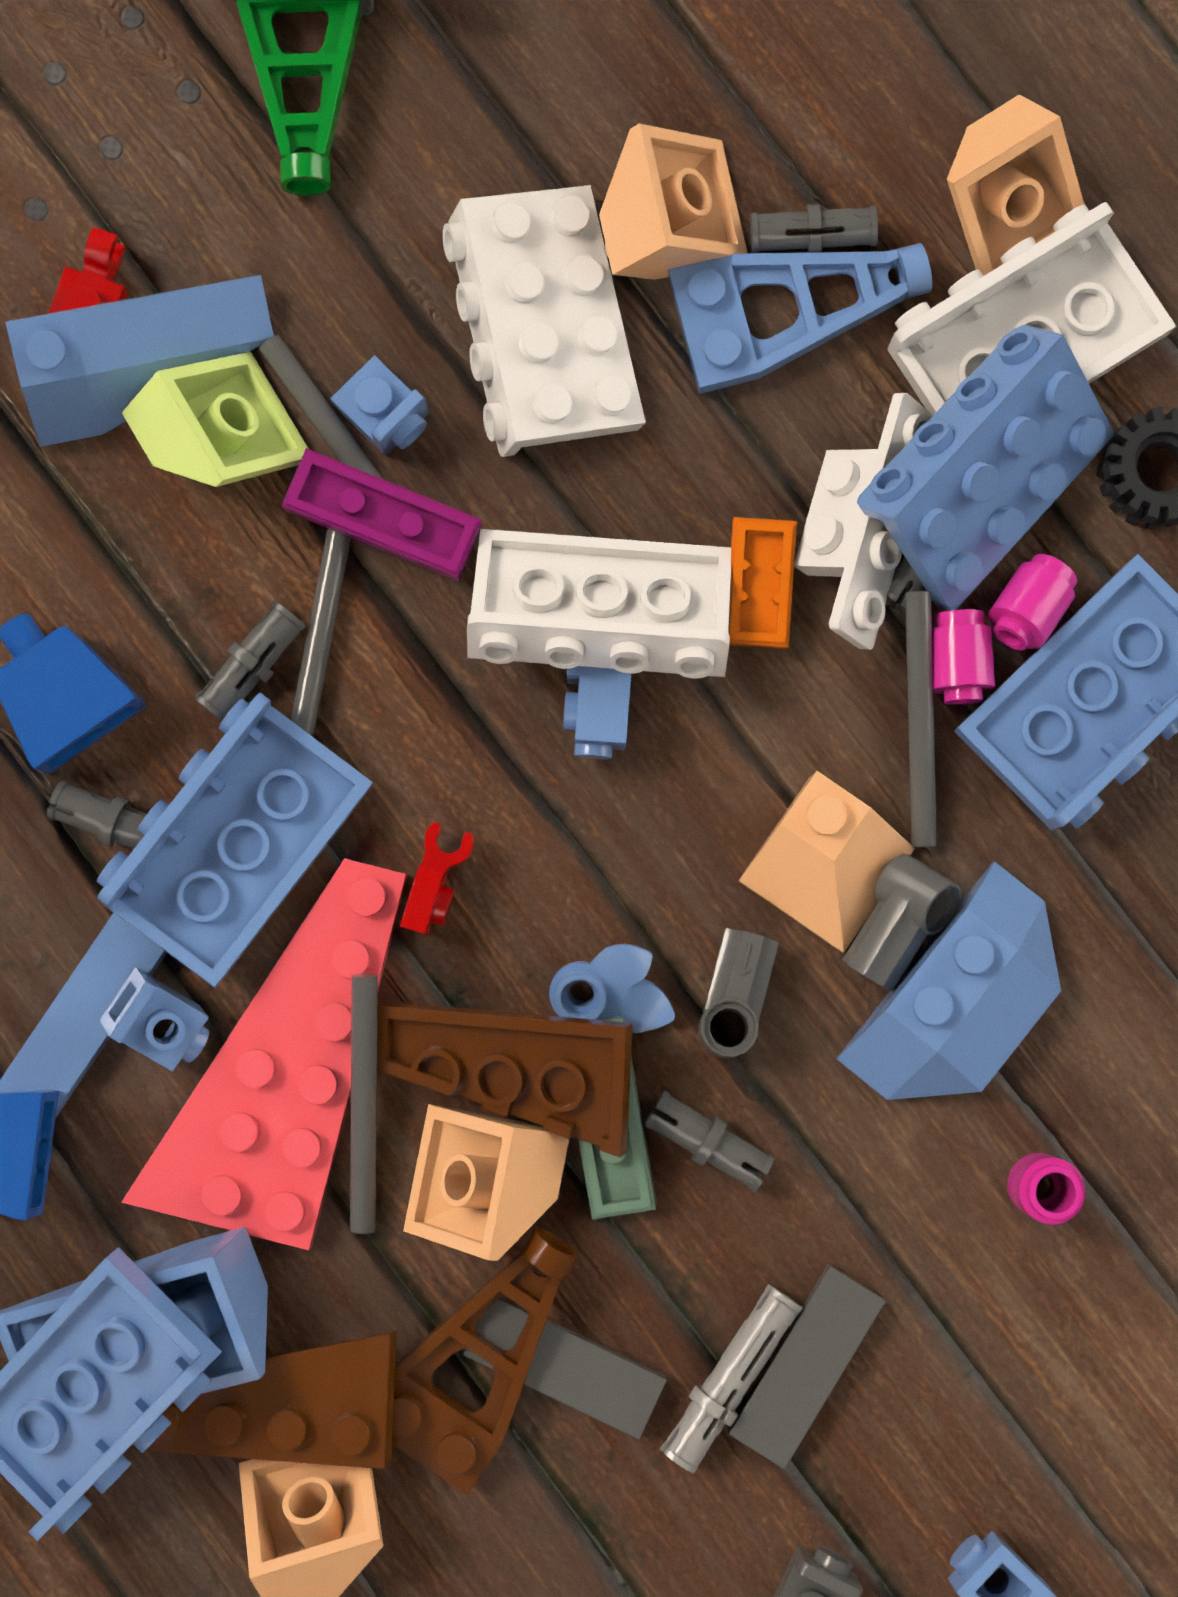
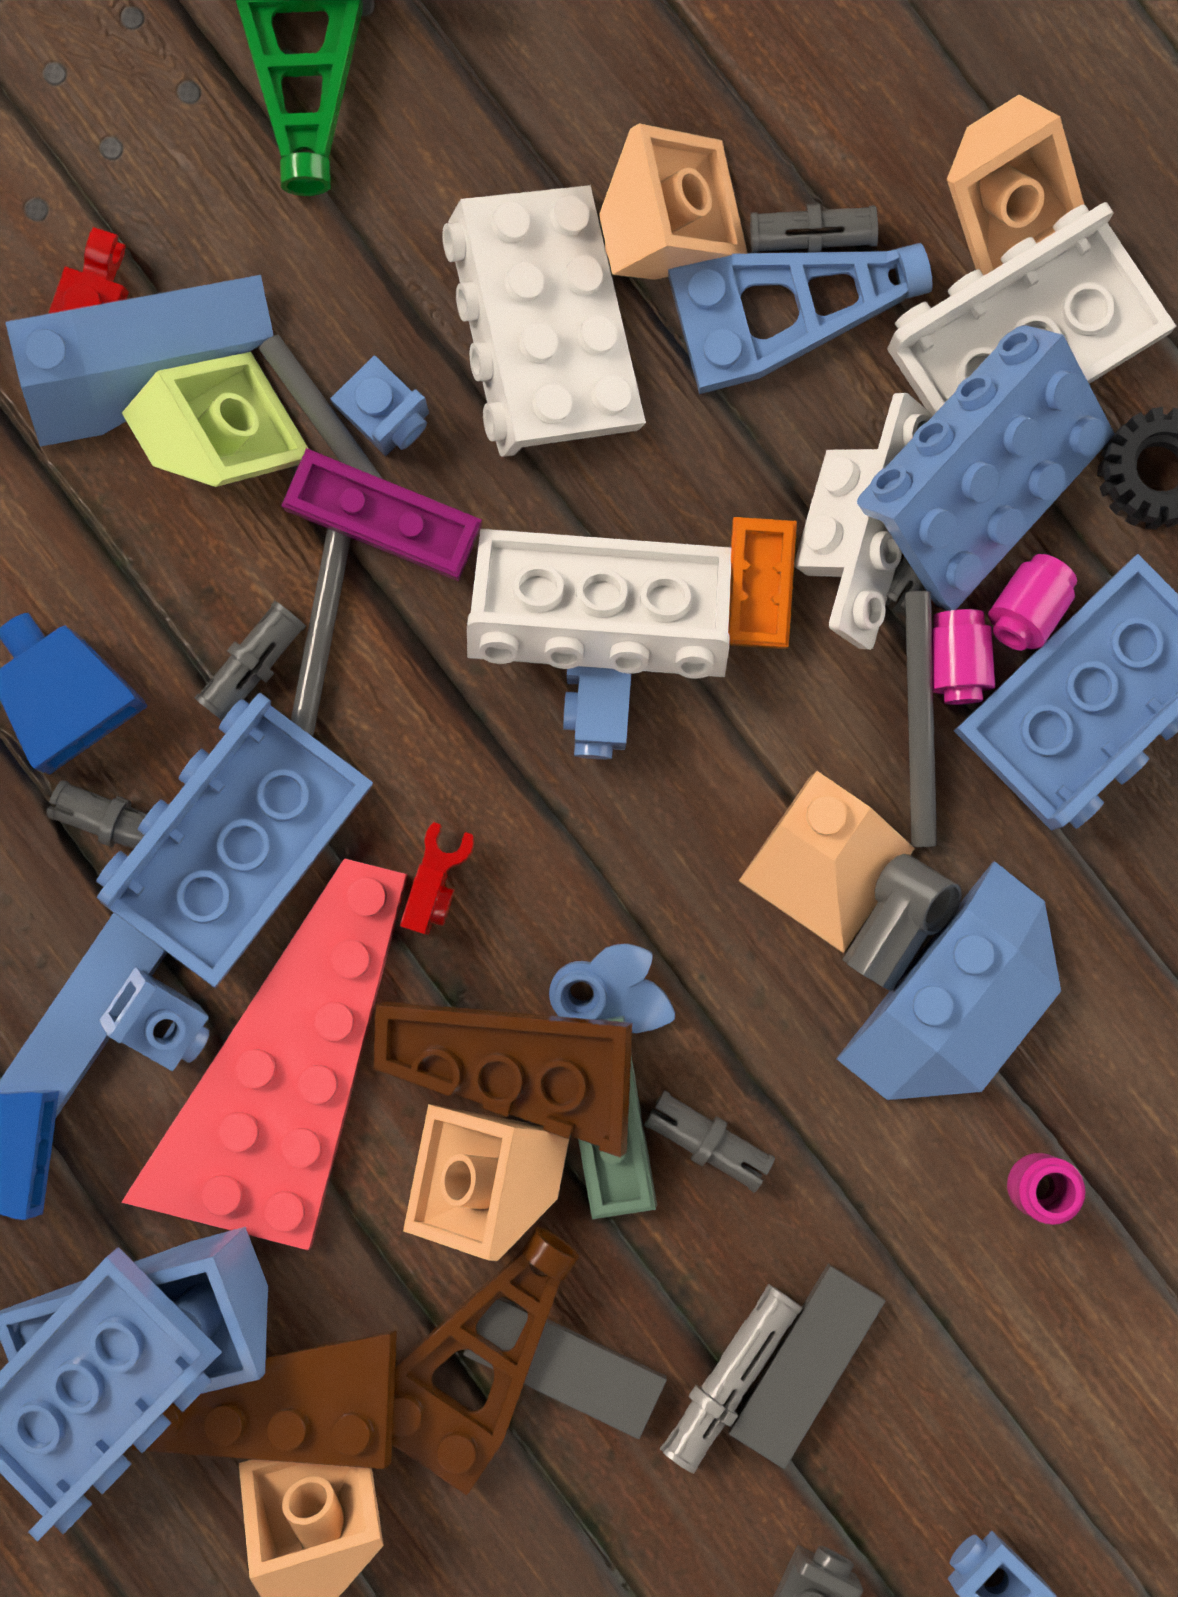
(363, 1103): dark grey bar -> none
(738, 987): dark grey piece -> none

